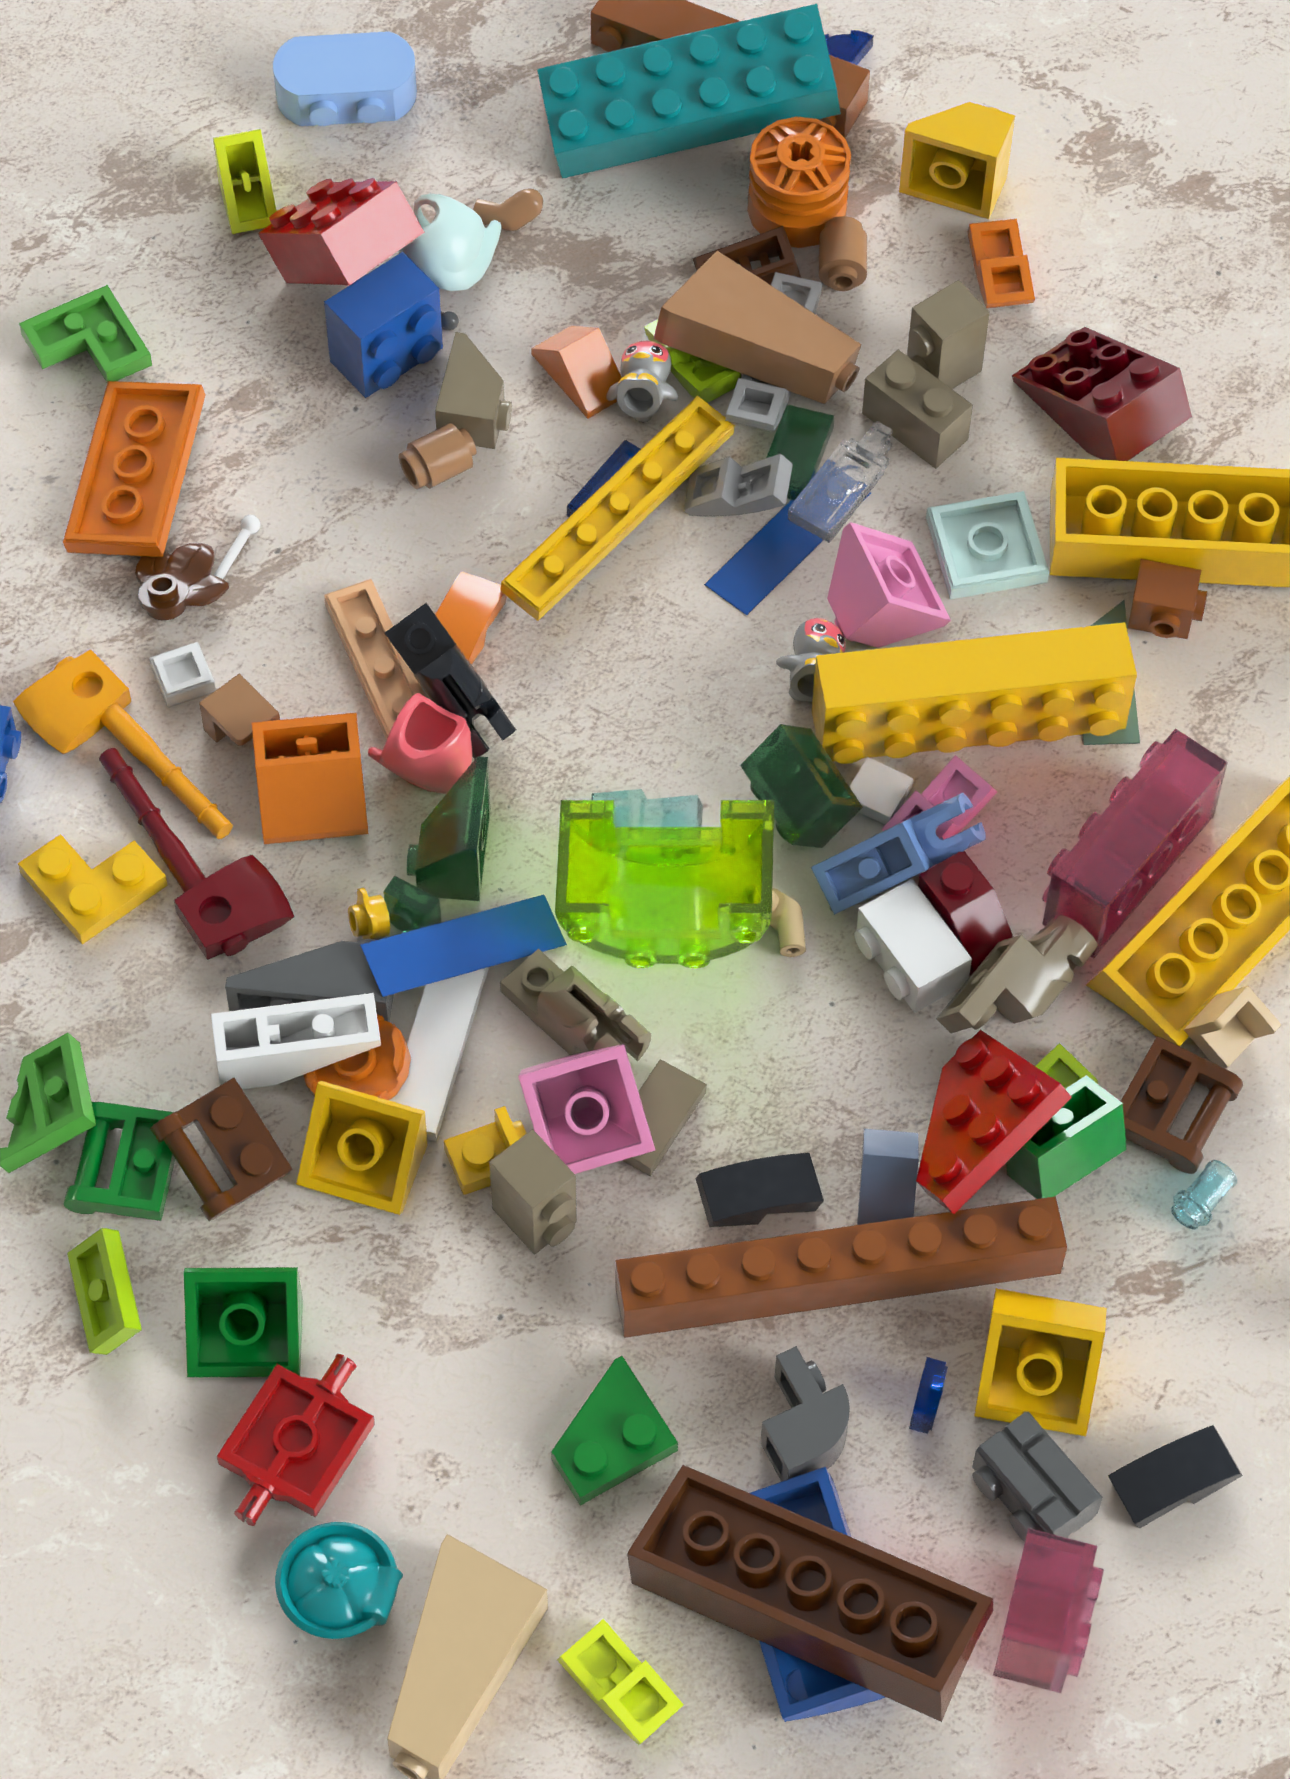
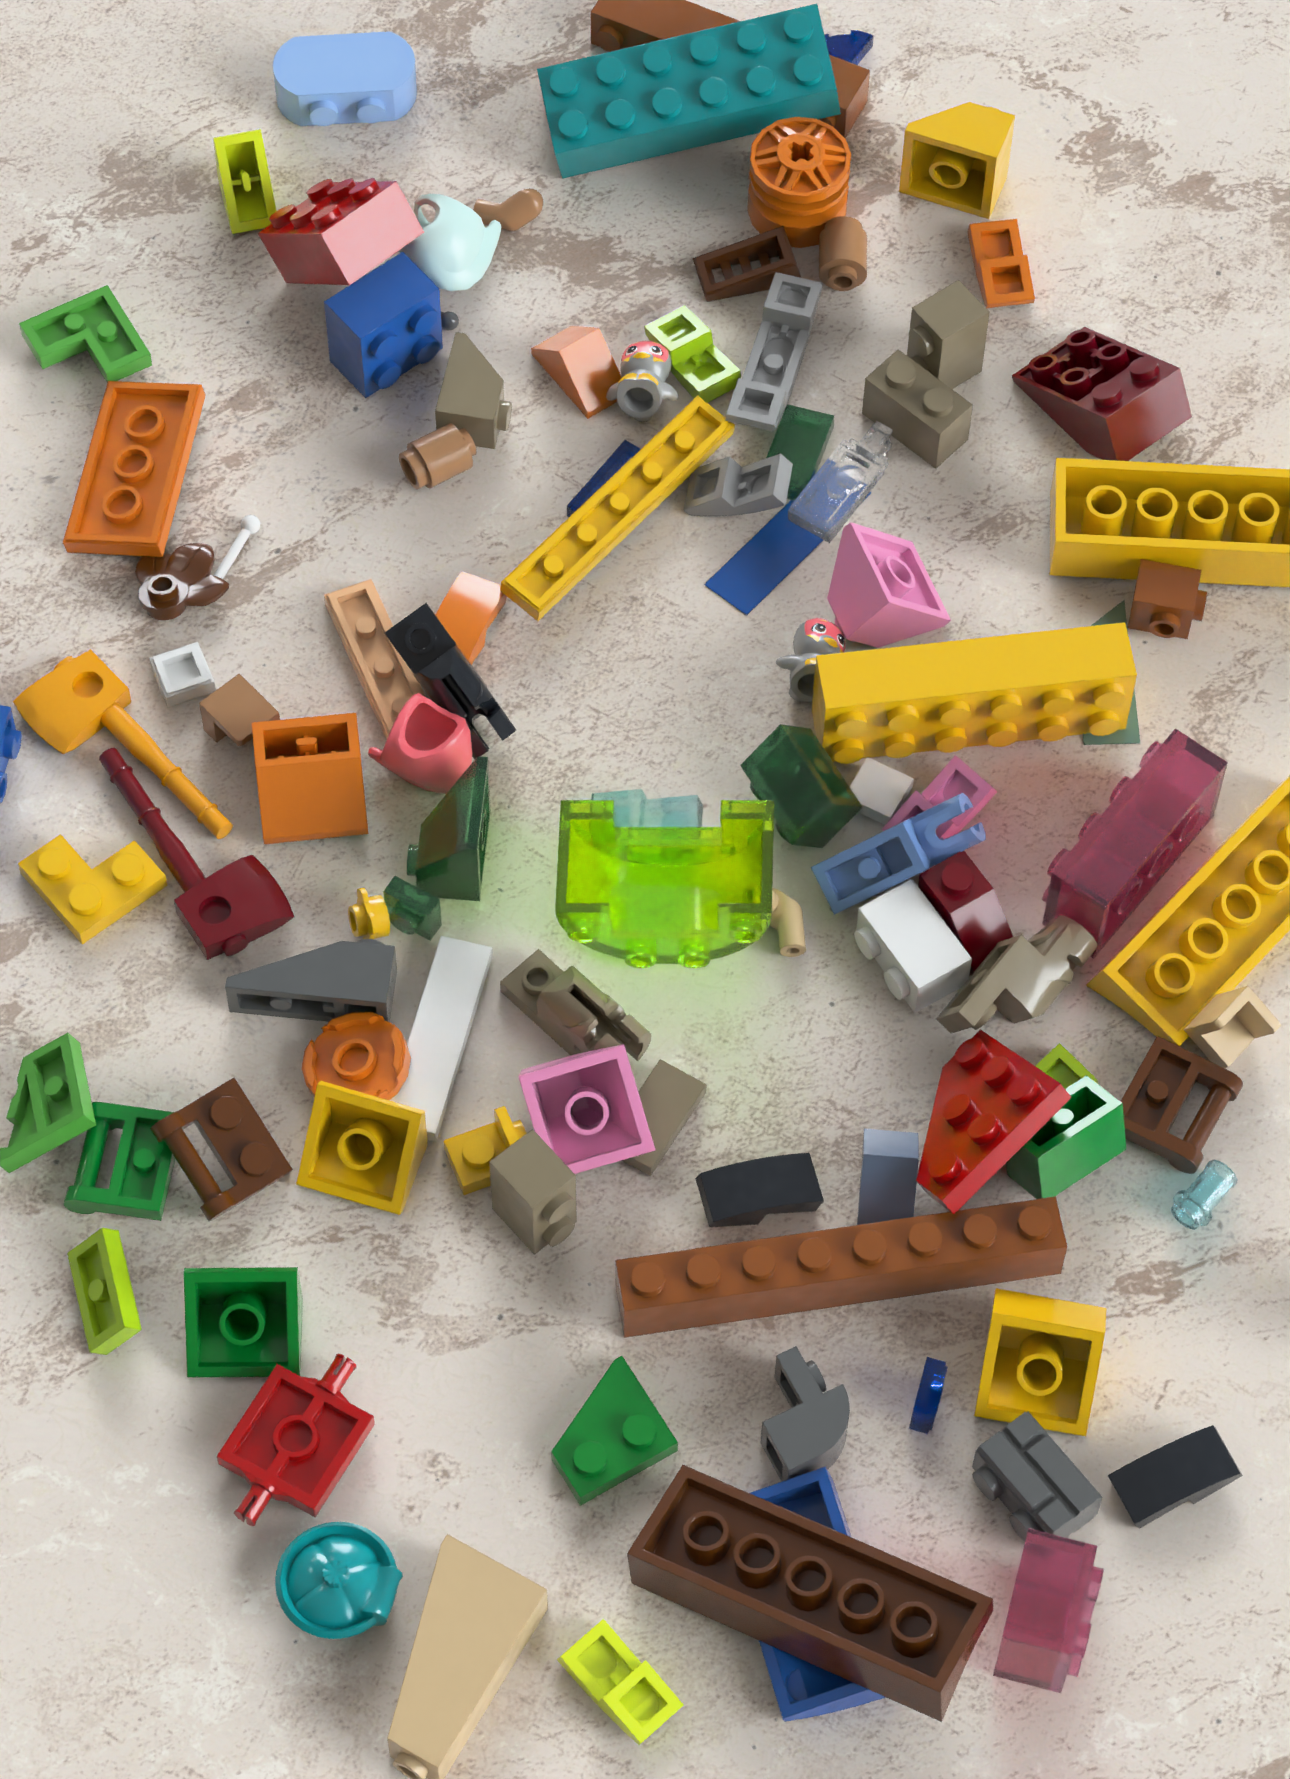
(292, 1039): white slope -> none
(462, 945): blue sticker -> none
(757, 331): medium nougat slope -> none
(987, 545): light aqua tile -> none

